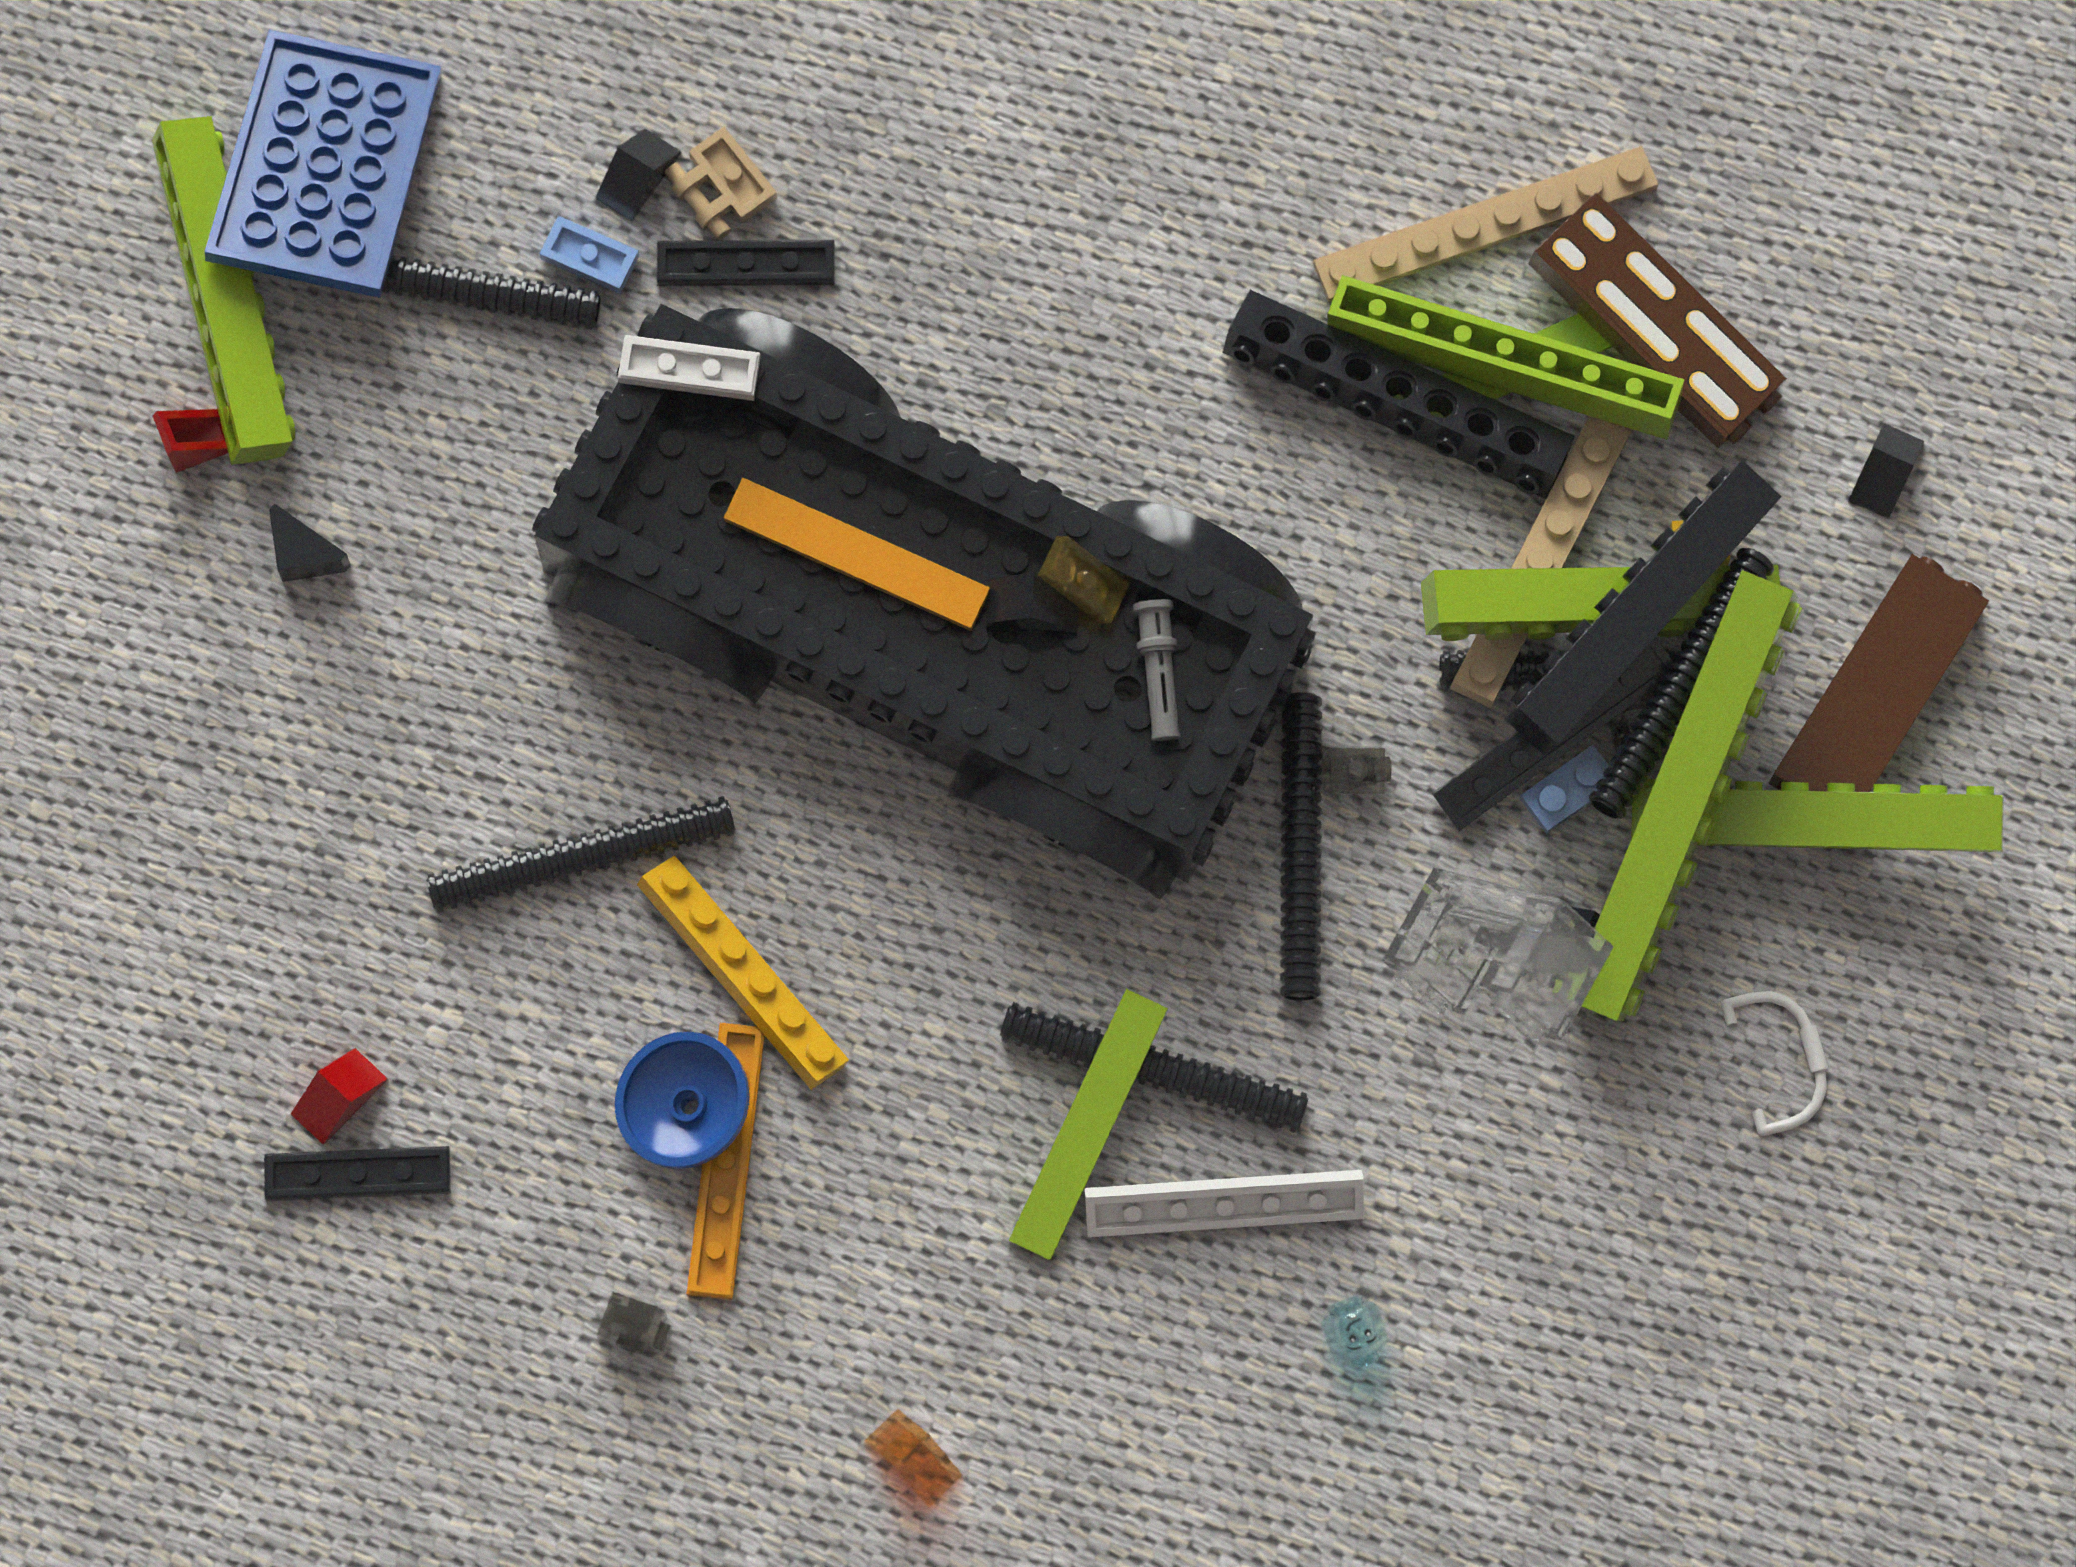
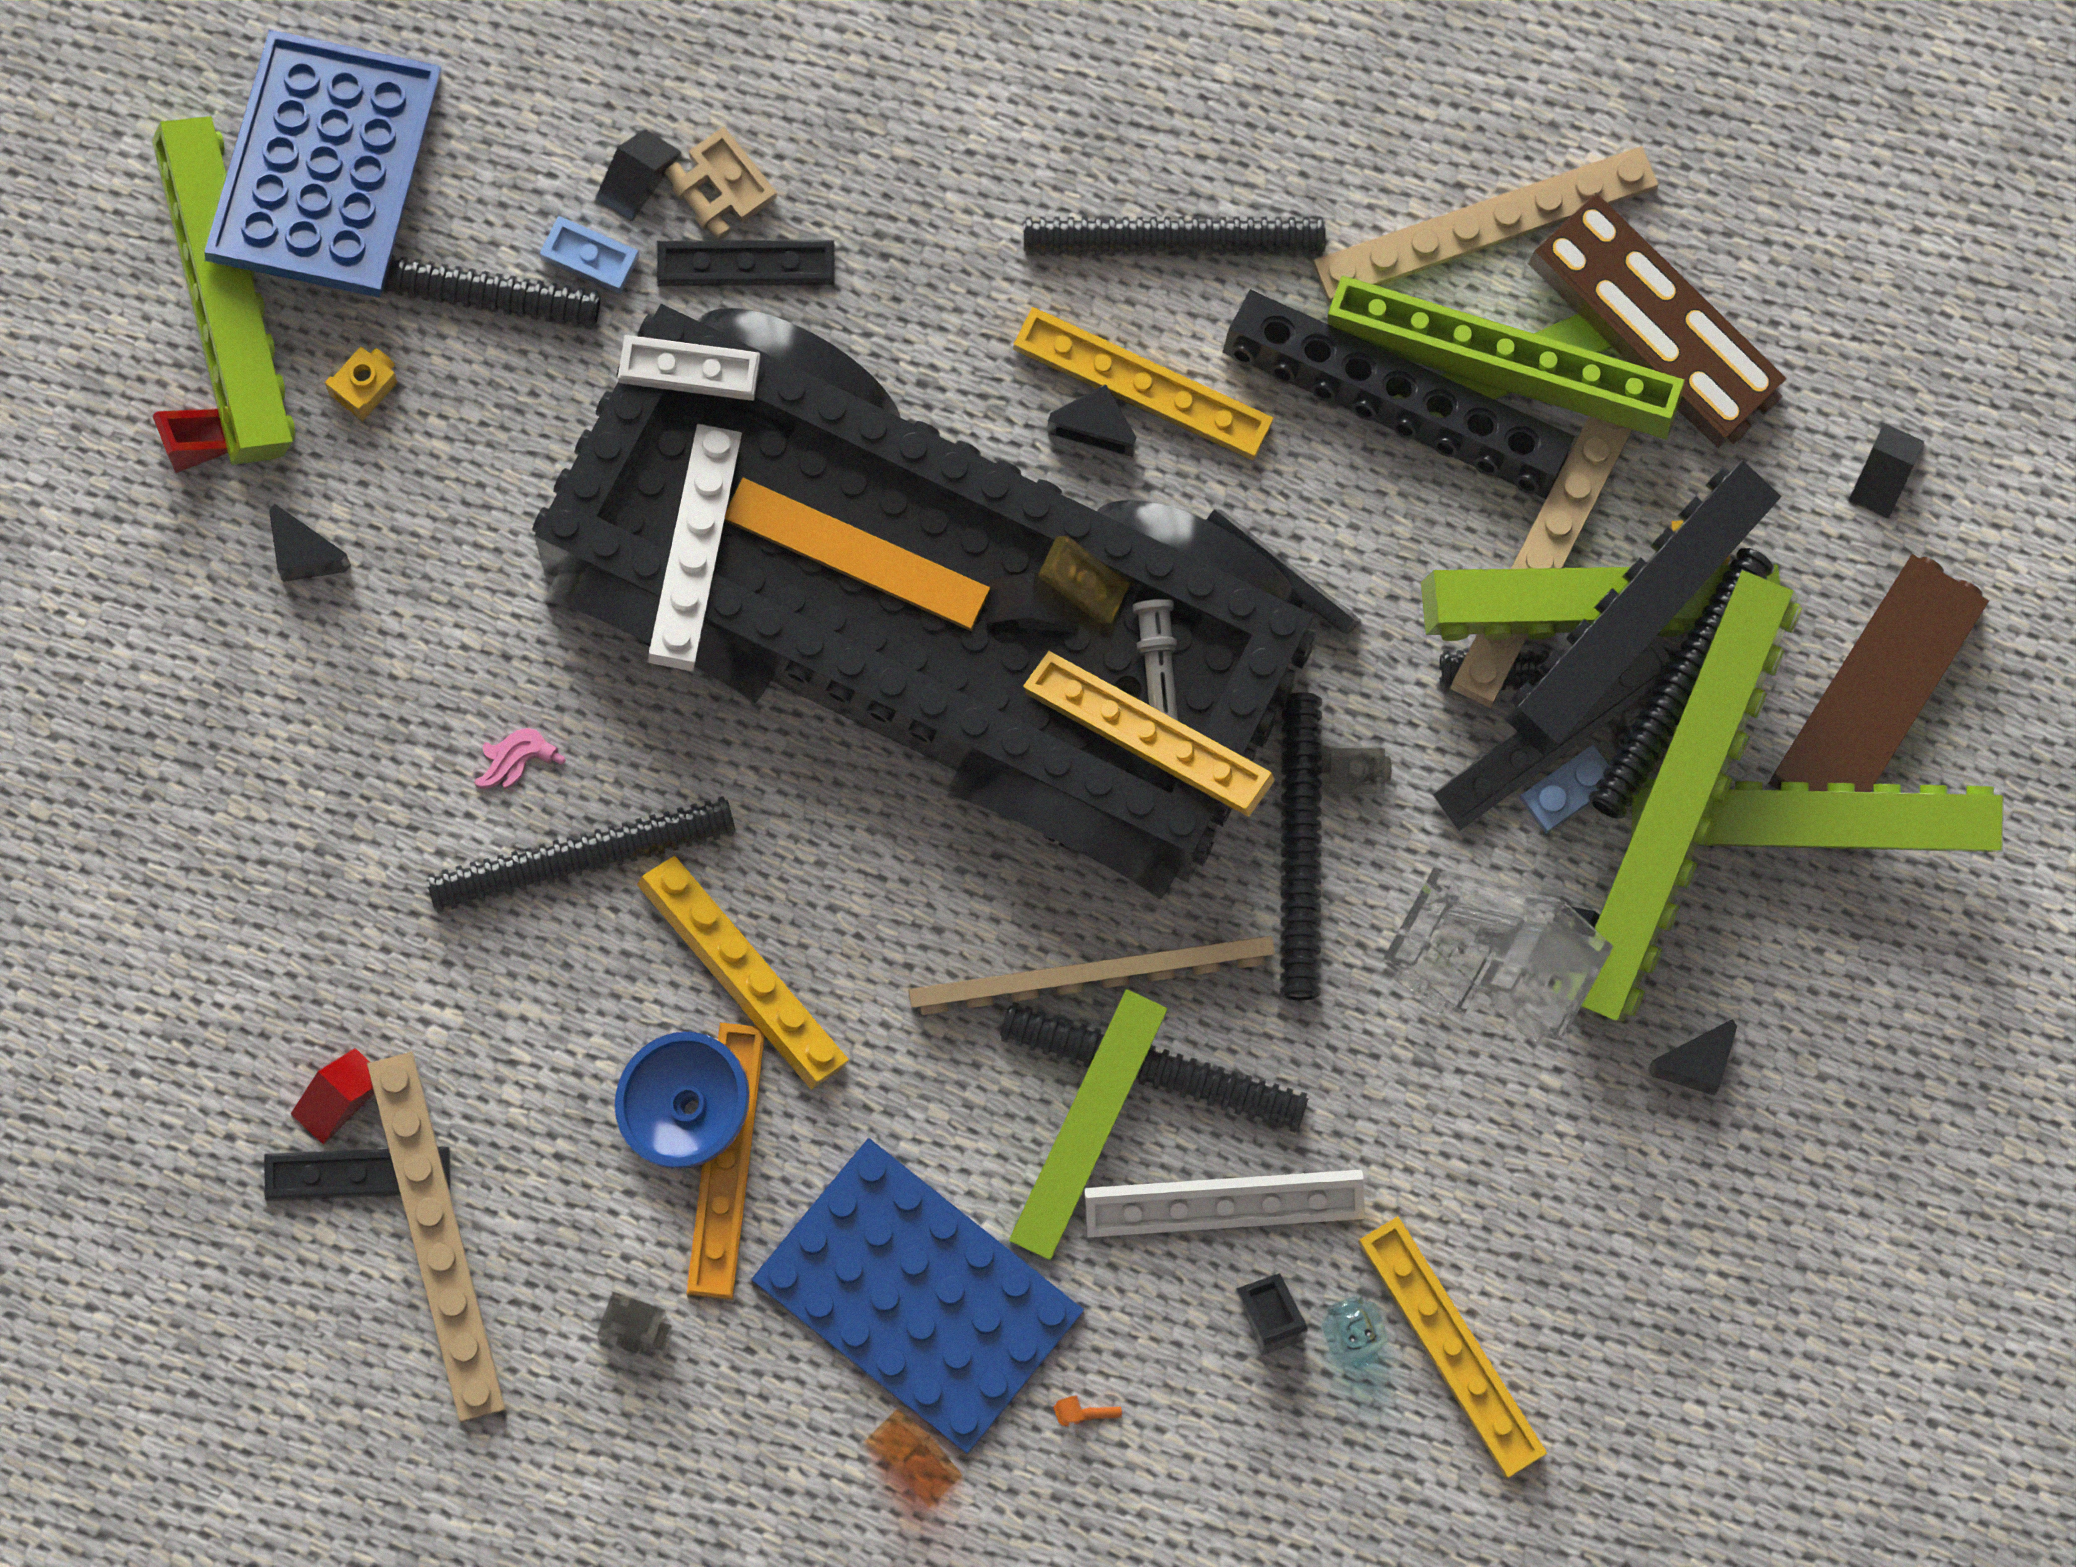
(362, 396): none -> yellow brick
(436, 1237): none -> tan plate
(512, 755): none -> bright pink piece
(694, 548): none -> white plate
(917, 1296): none -> blue plate
(1069, 1411): none -> orange hand
(1094, 422): none -> black slope
(1111, 971): none -> tan plate
(1143, 383): none -> yellow plate
(1149, 733): none -> yellow plate
(1174, 236): none -> black piece
(1272, 1314): none -> black slope
(1306, 589): none -> black tile
(1452, 1347): none -> yellow plate
(1698, 1062): none -> black slope
(1812, 1048): white piece -> none

